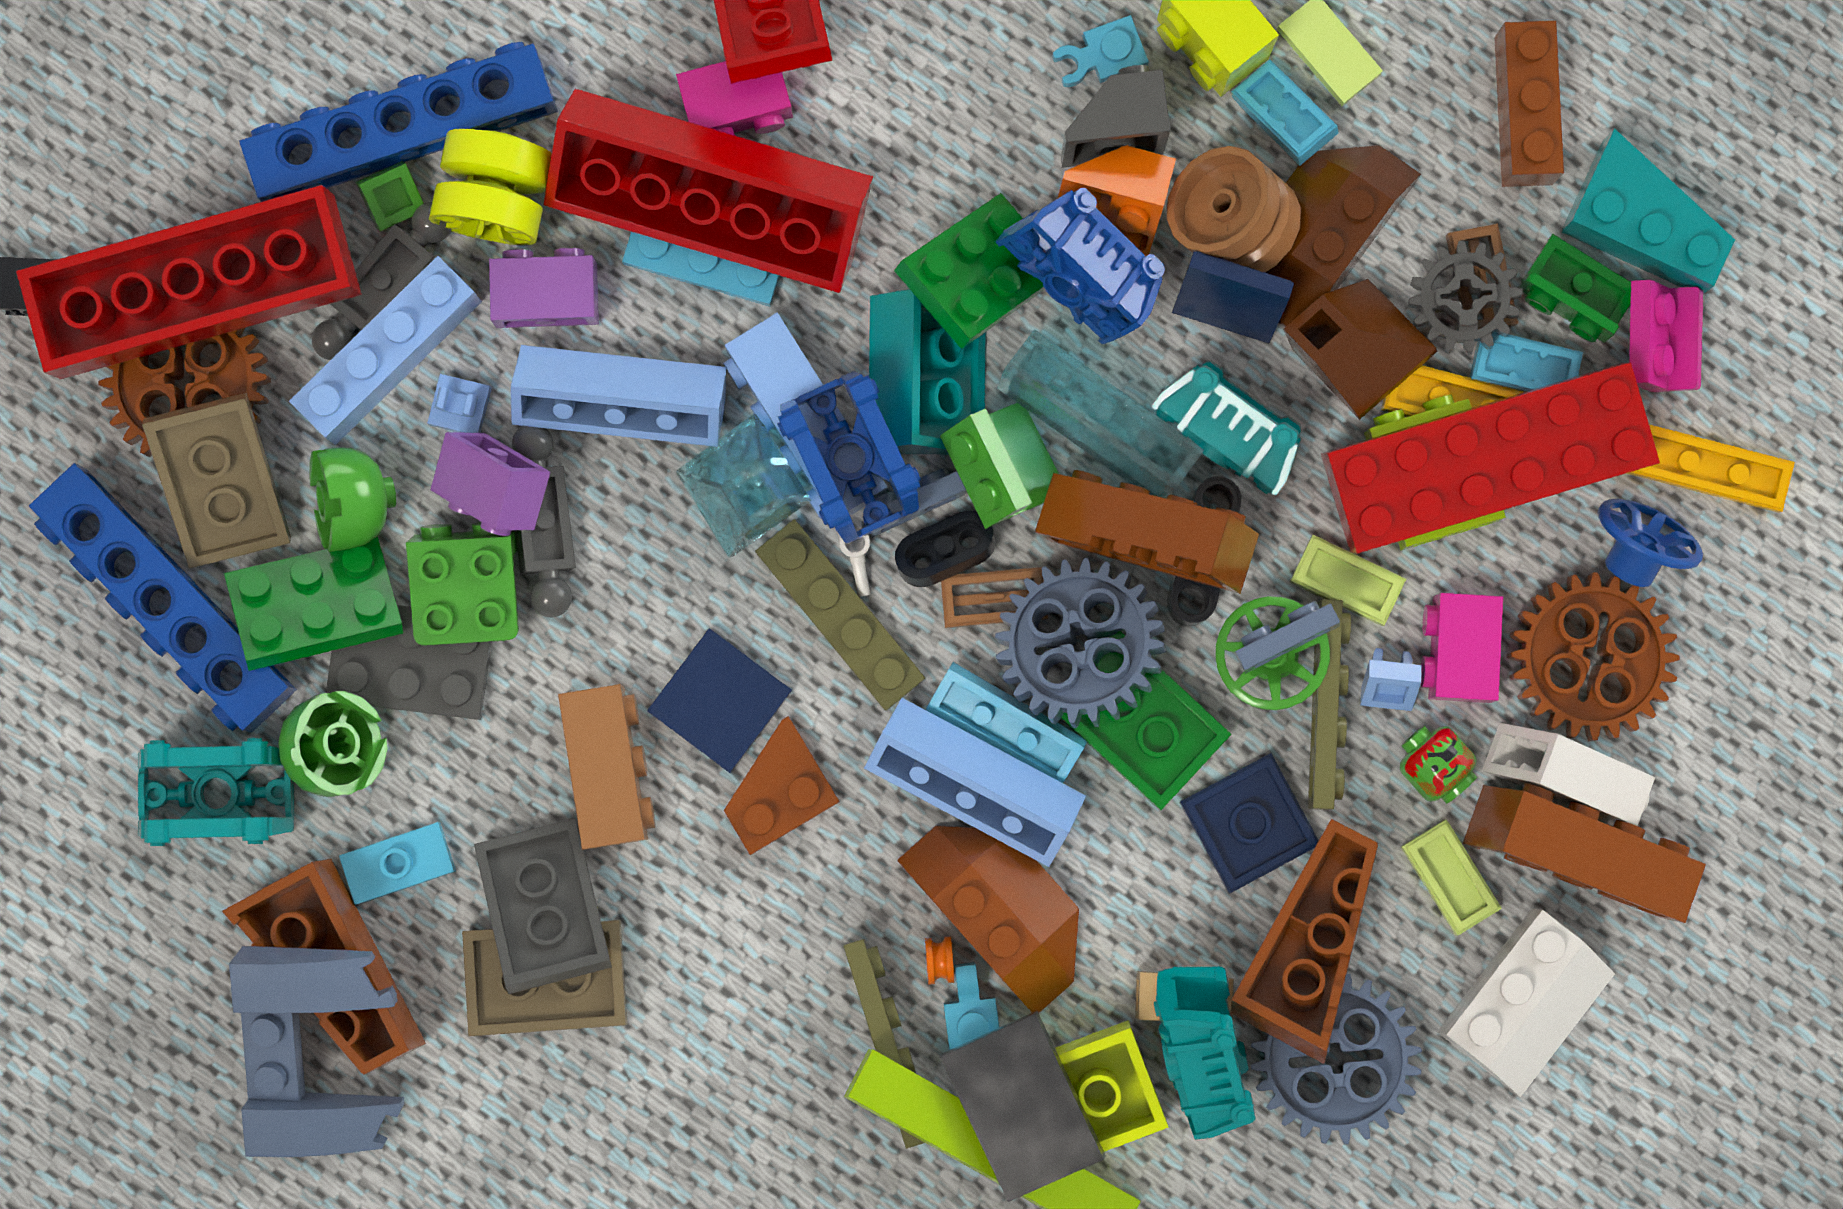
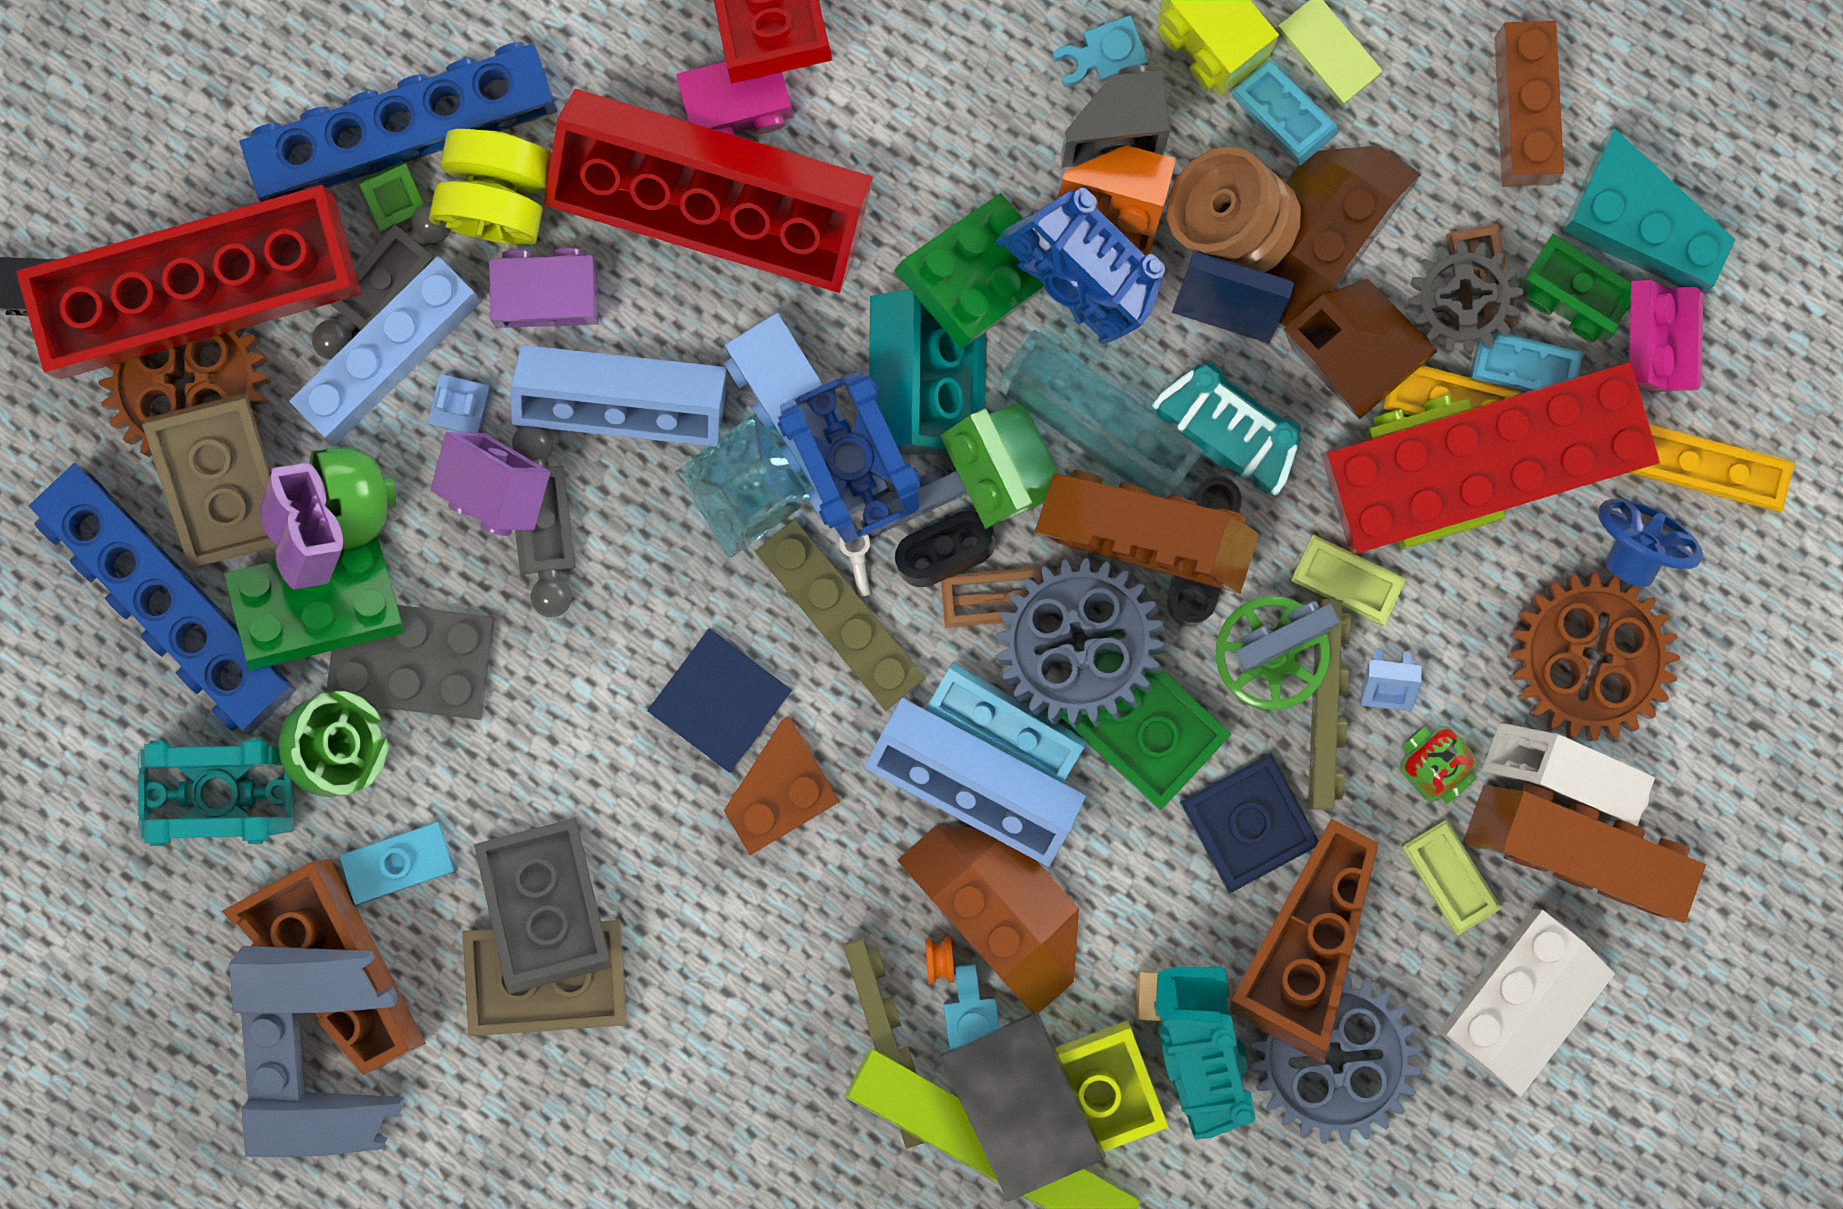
(301, 525): none -> medium lavender brick
(462, 585): bright green bracket -> none
(606, 766): medium nougat brick -> none
(700, 269): medium azure plate -> none
(1463, 647): dark pink brick -> none

